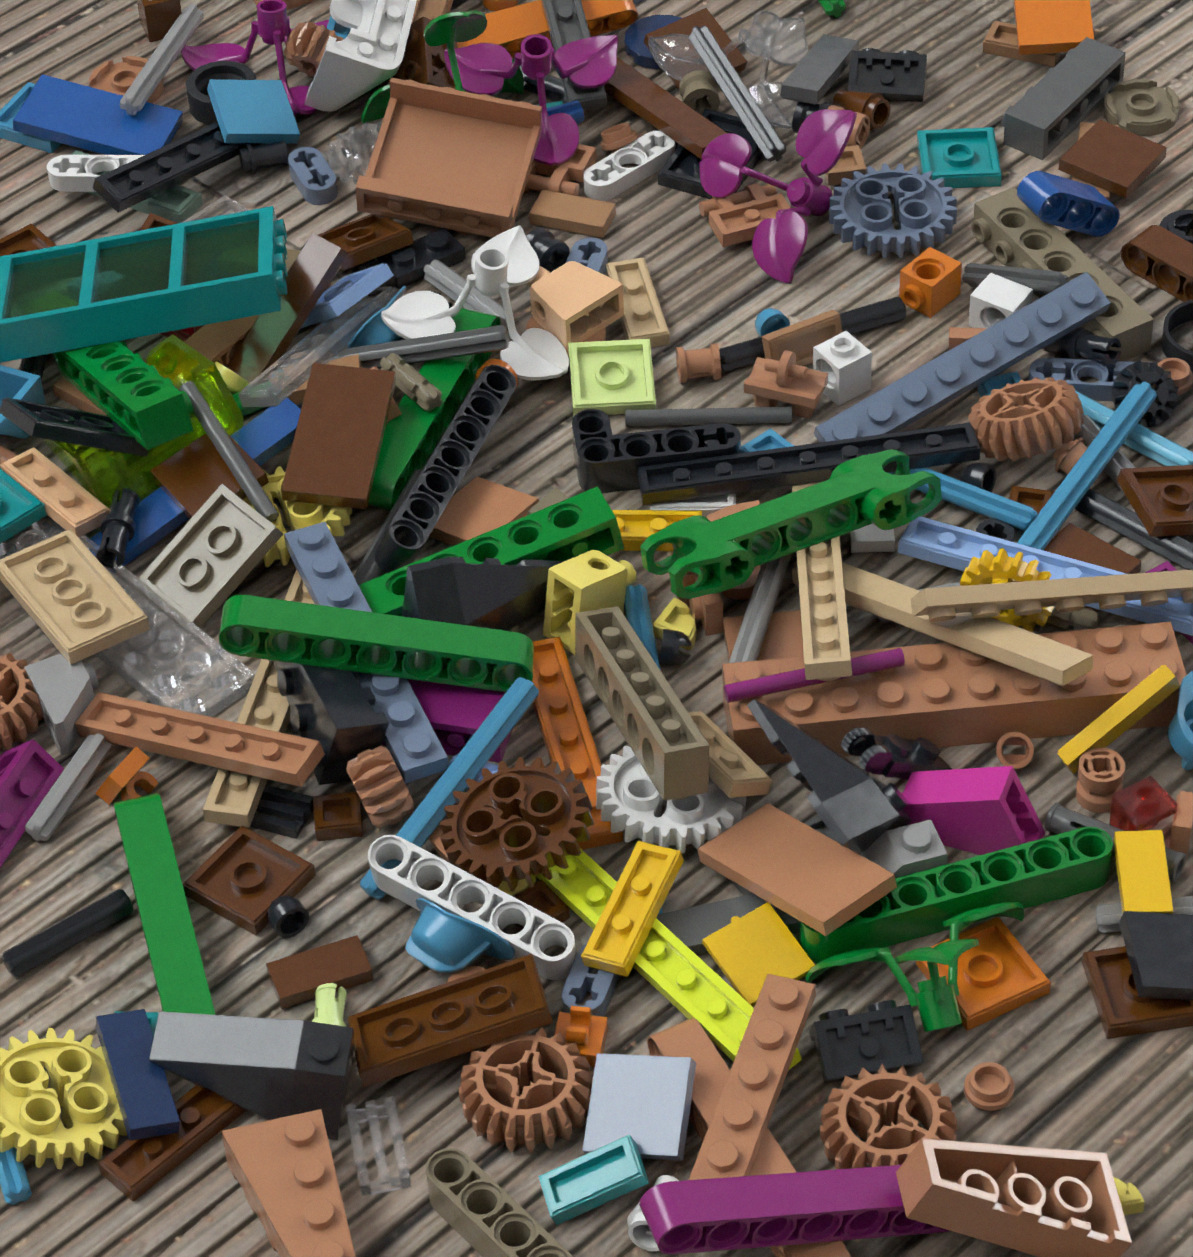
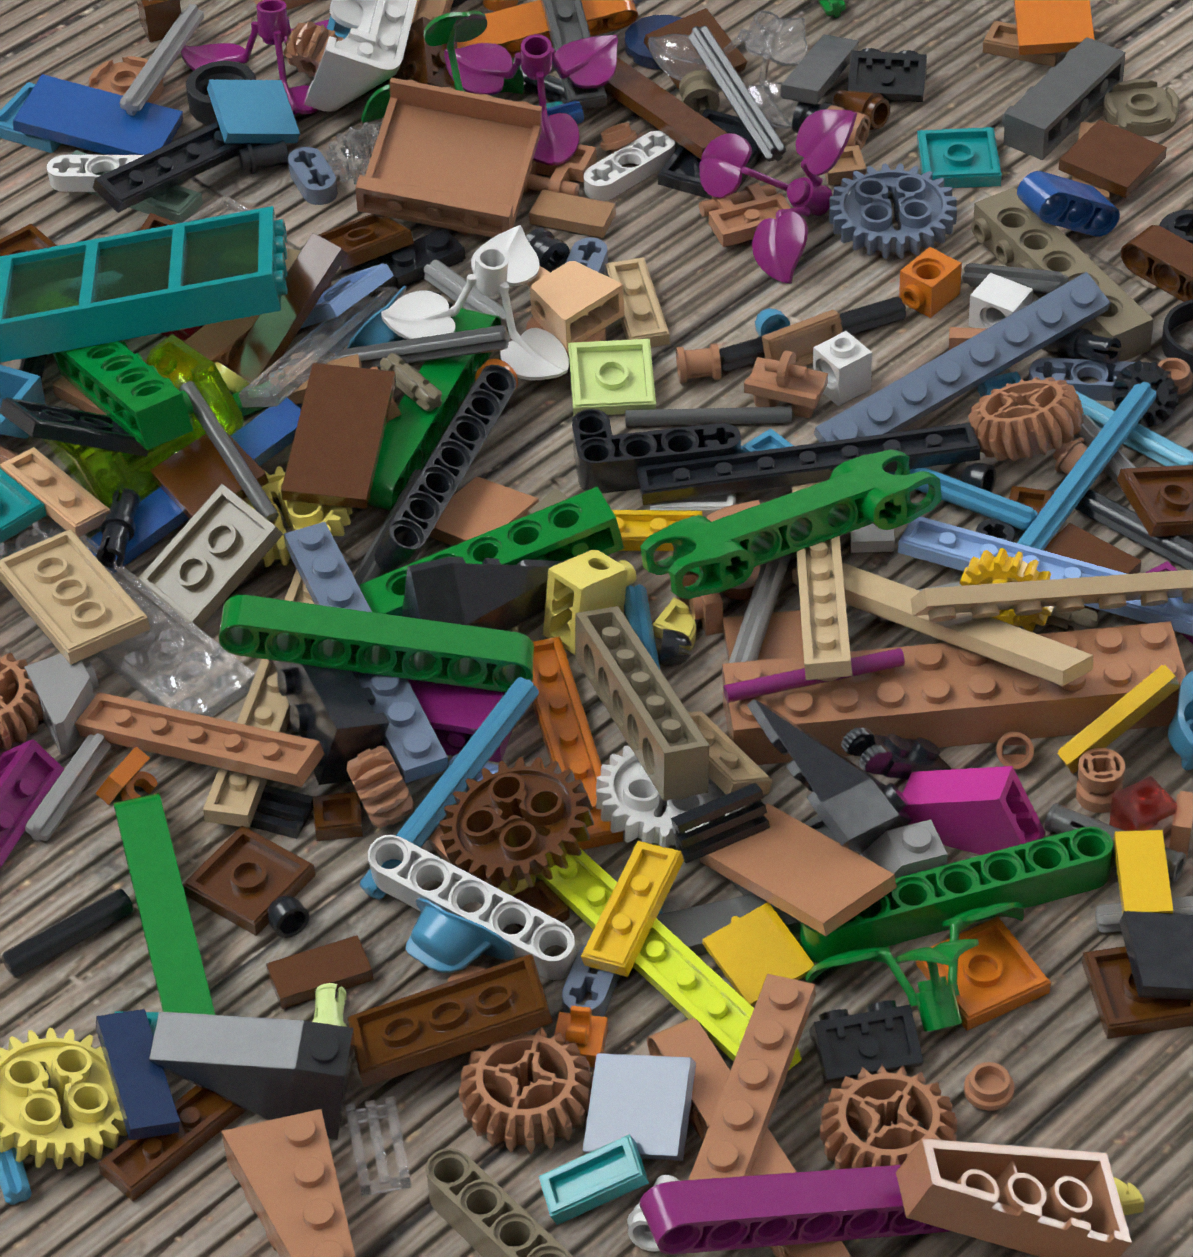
(721, 829): none -> black tile

